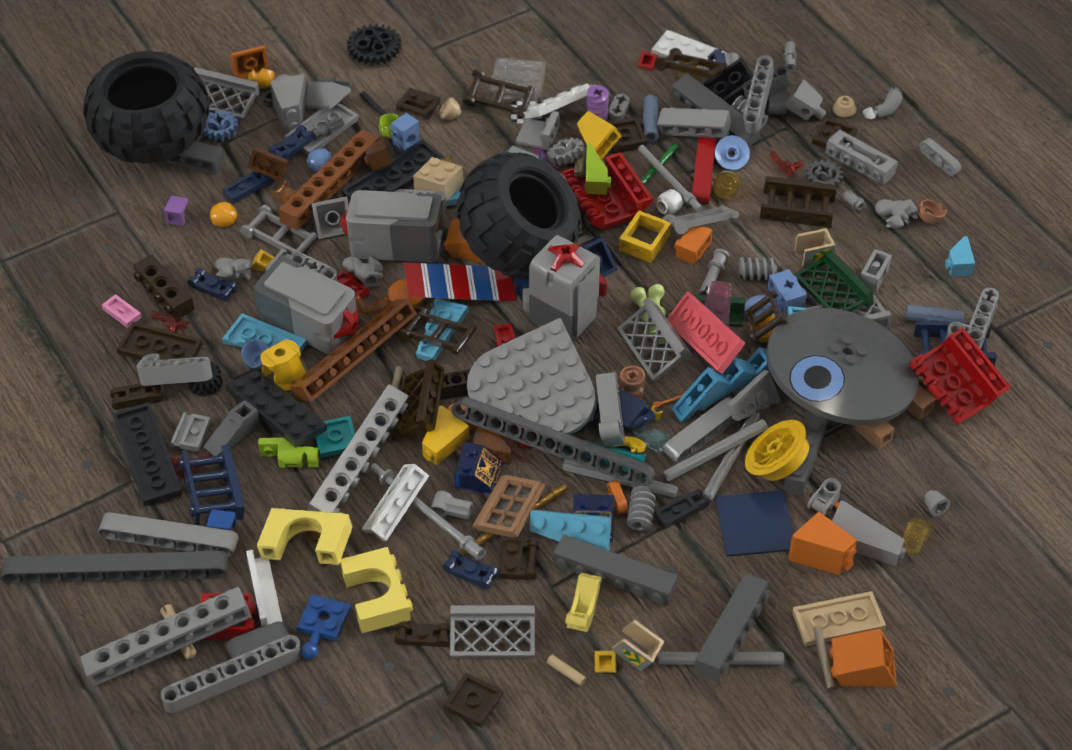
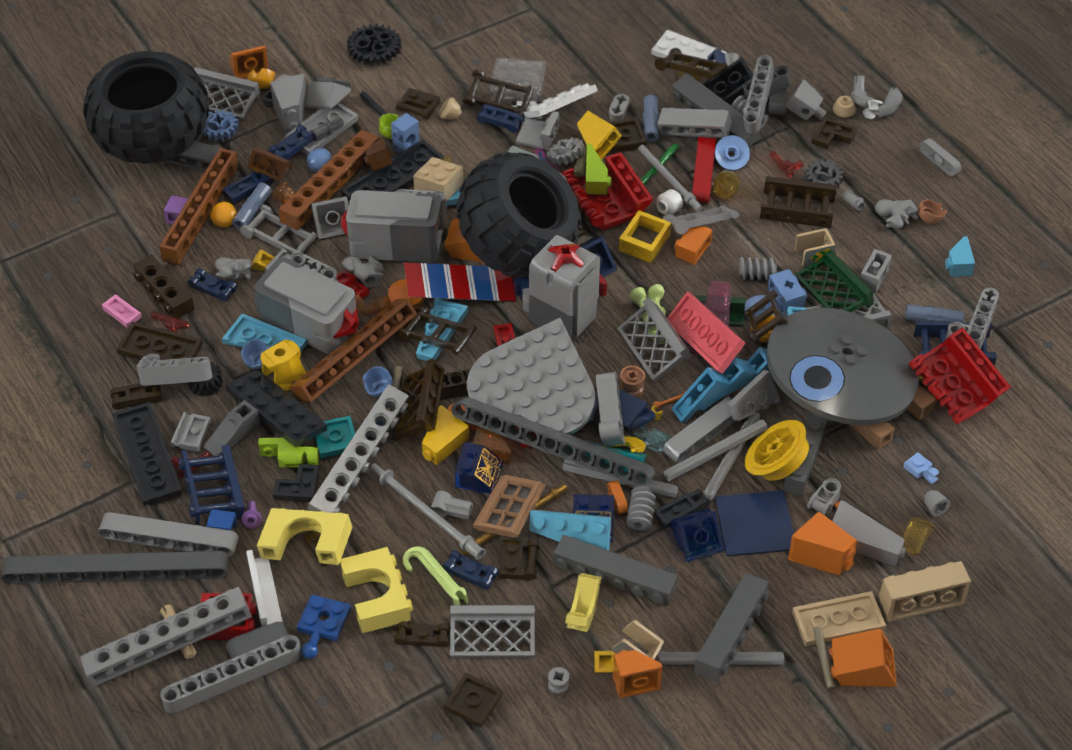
(198, 206): none -> dark orange brick
(251, 517): none -> medium lavender plate
(252, 205): none -> sand blue axle
(300, 489): none -> black plate
(376, 381): none -> medium blue hair
(395, 501): white fence -> none
(437, 572): none -> yellowish green piece
(500, 118): none -> dark blue plate
(558, 686): none -> light grey wheel
(566, 670): tan piece -> none
(598, 101): medium lavender piece -> none
(635, 673): none -> orange slope
(647, 60): red slope -> none
(698, 534): none -> clear blue slope
(715, 267): light grey pin -> none
(790, 56): light grey pin -> none
(860, 96): none -> light grey arm
(861, 157): light grey brick -> none
(920, 466): none -> light blue plate
(924, 591): none -> tan brick

